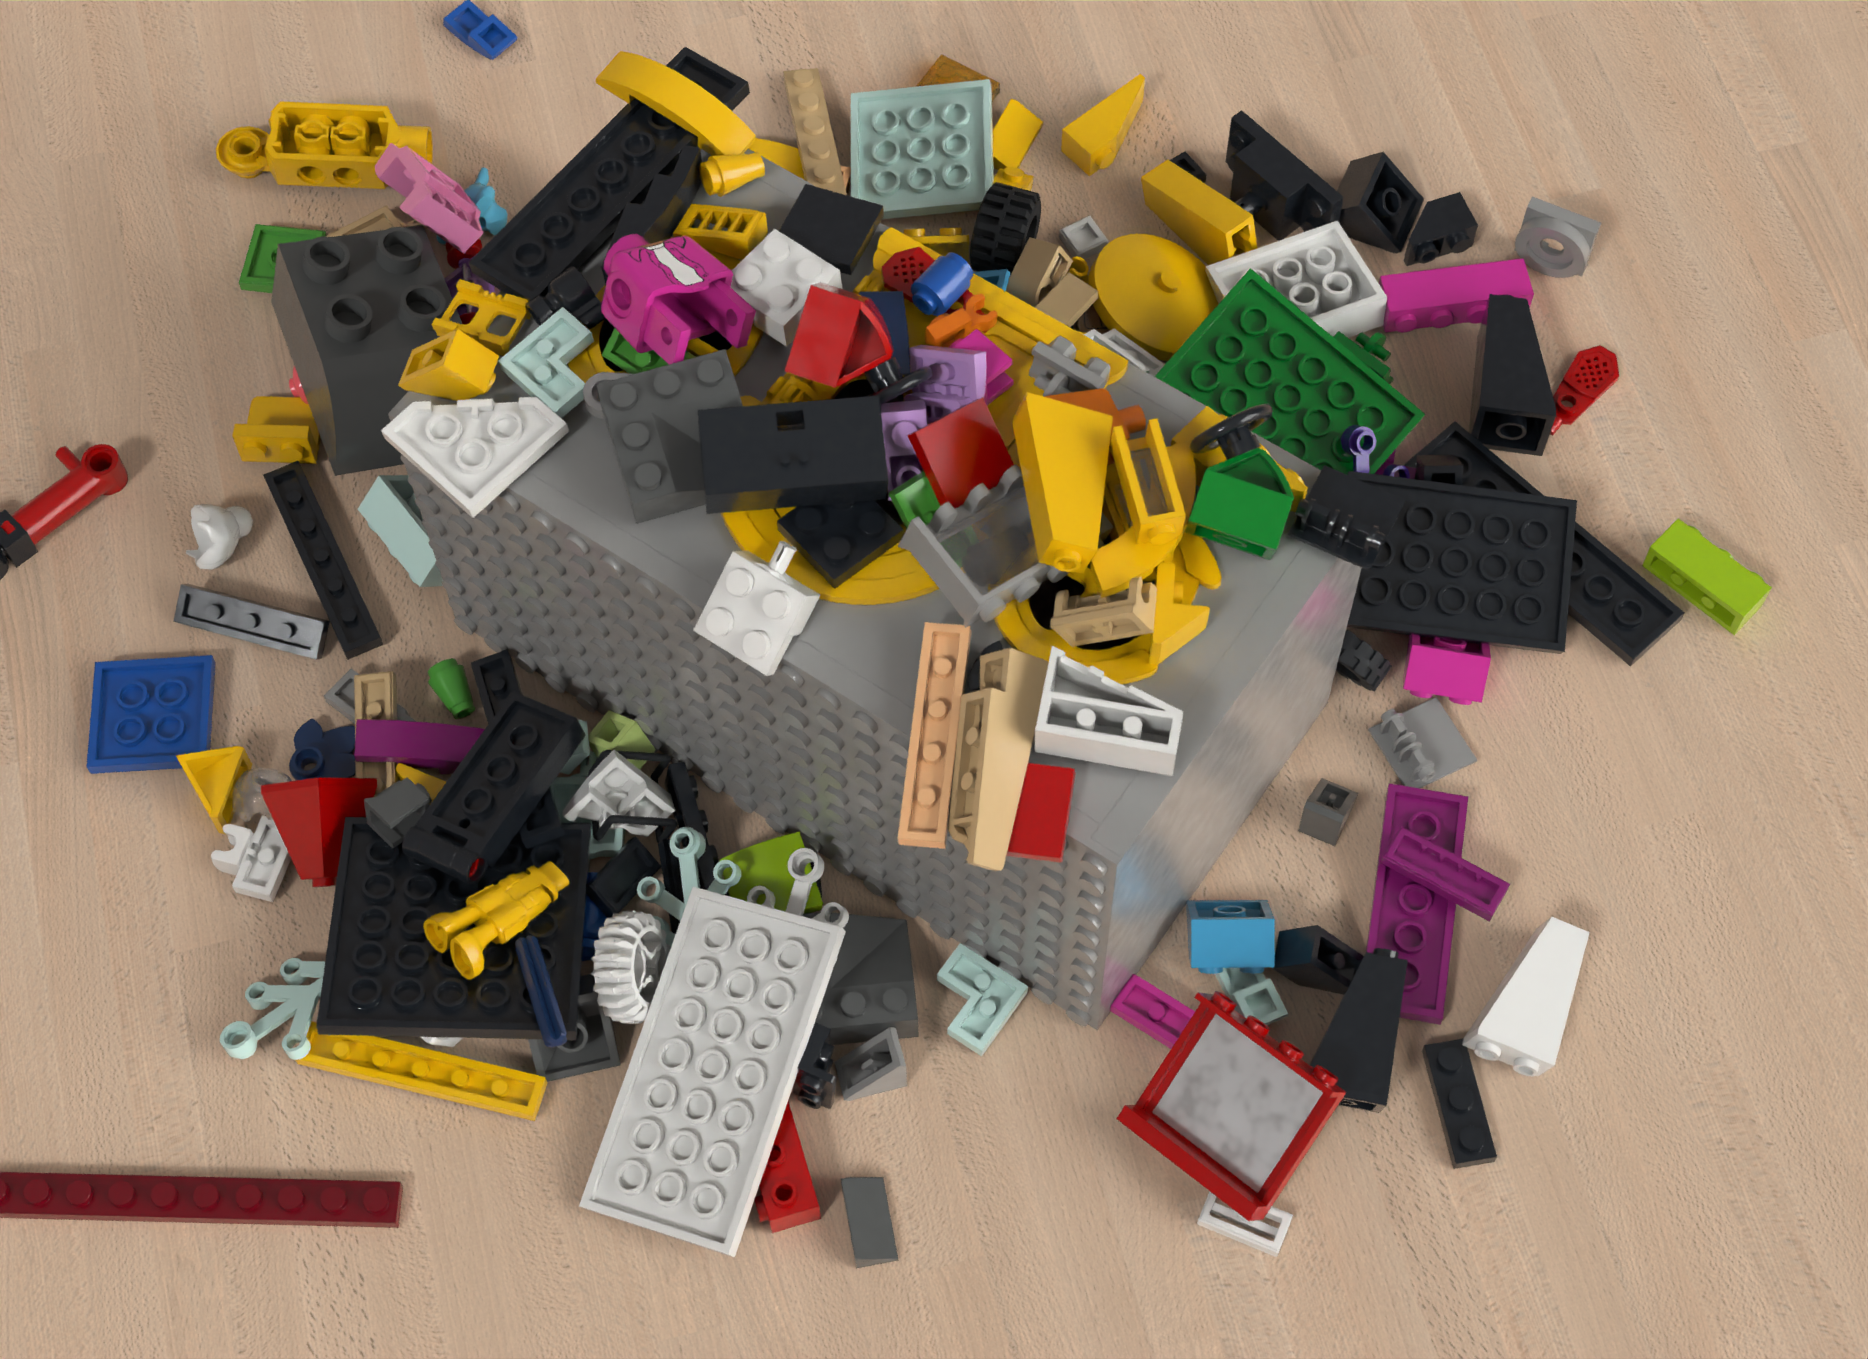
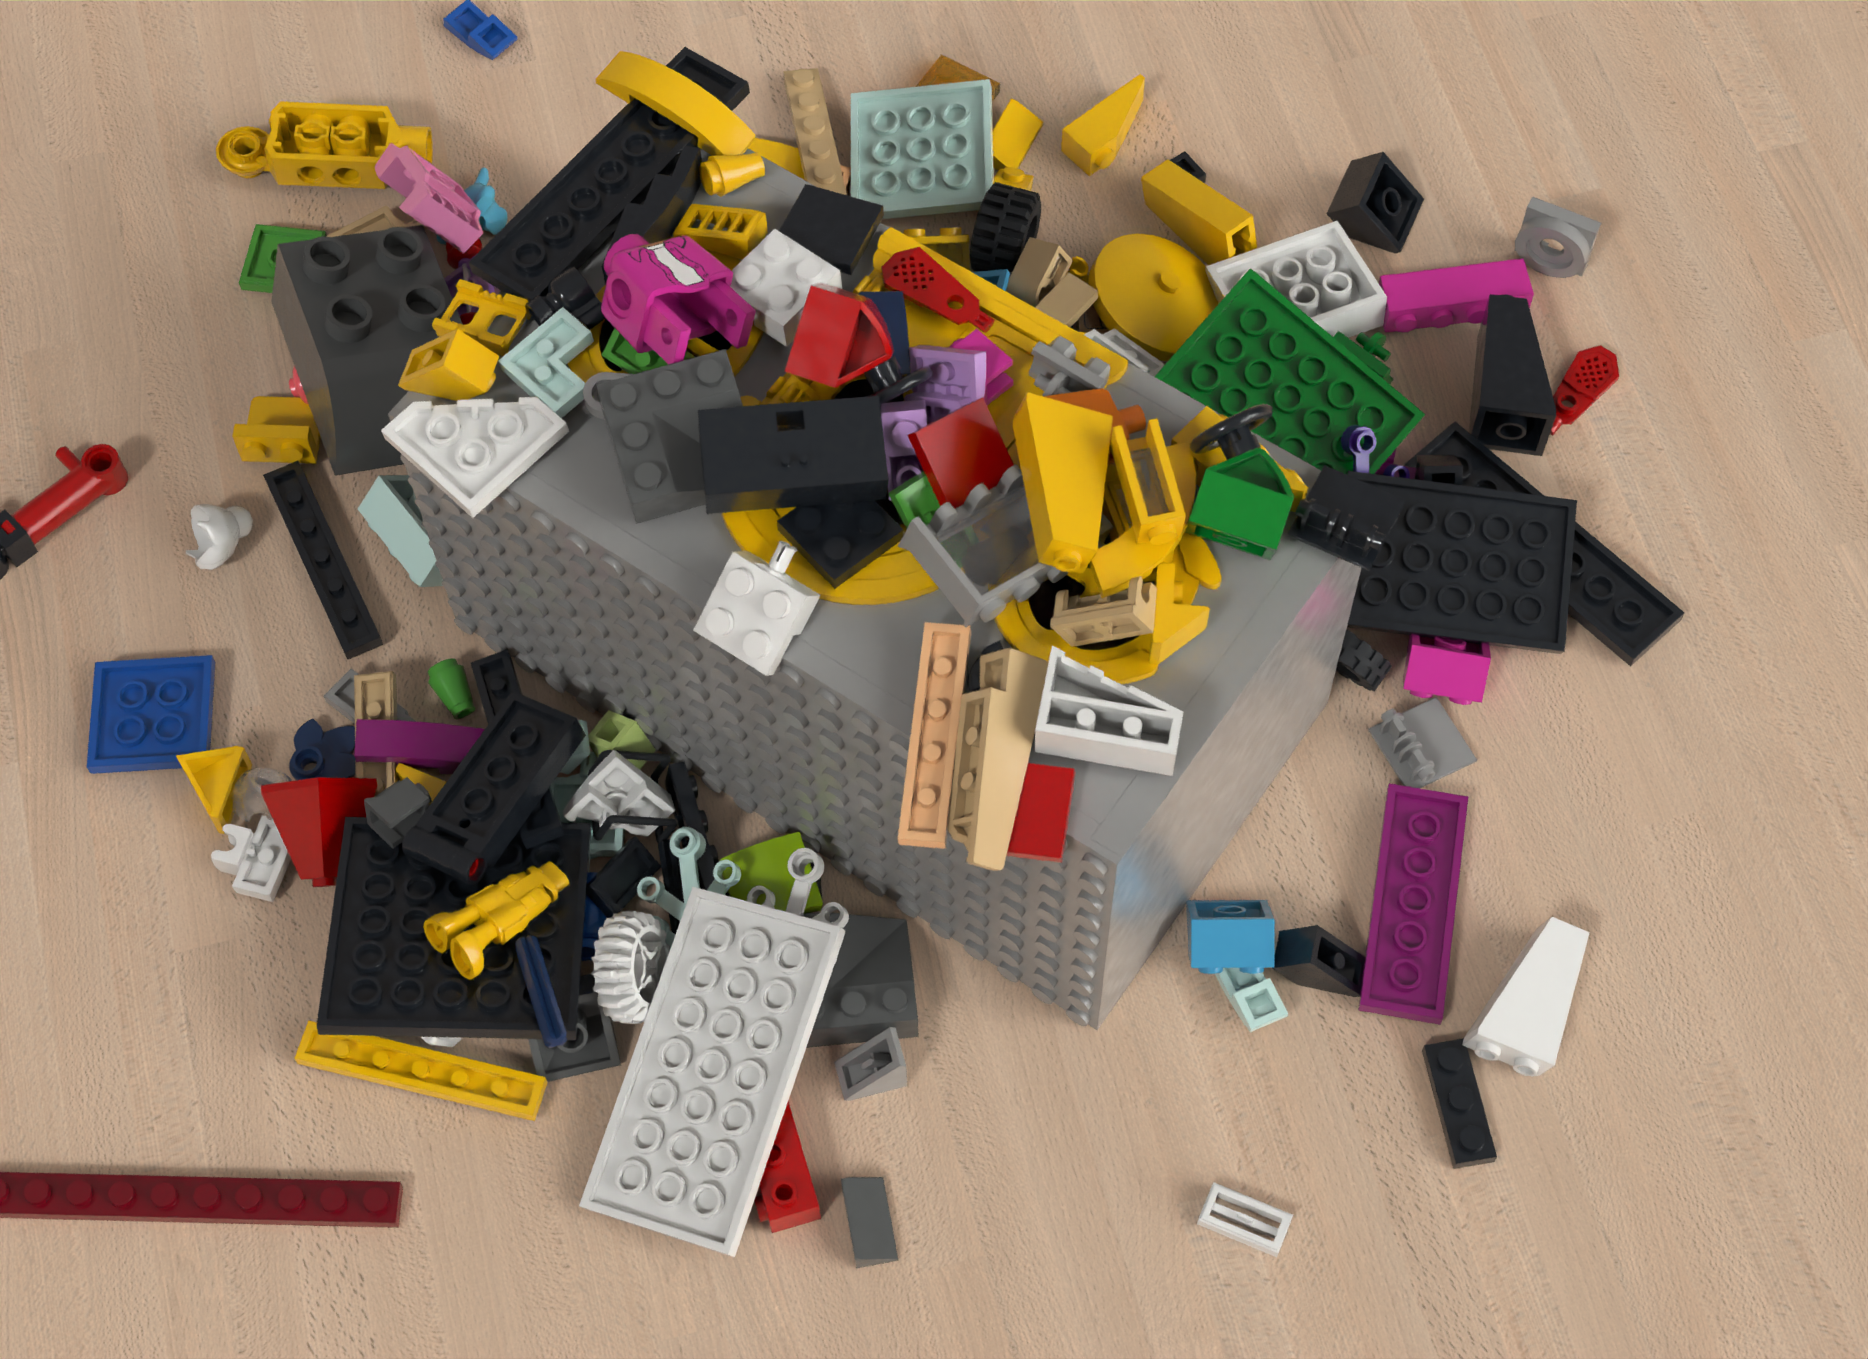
(241, 1039): light aqua plant -> none
(251, 621): plate -> none
(813, 1081): black bracket -> none
(941, 284): blue brick -> none
(959, 324): orange plate -> none
(990, 997): light aqua plate -> none
(1083, 238): white tile -> none
(1151, 1010): dark pink hinge -> none
(1234, 1106): panel -> none
(1275, 183): black brick -> none
(1327, 811): dark grey slope -> none
(1364, 1031): black slope -> none
(1441, 229): black slope -> none
(1445, 873): magenta plate -> none
(1706, 576): lime brick -> none

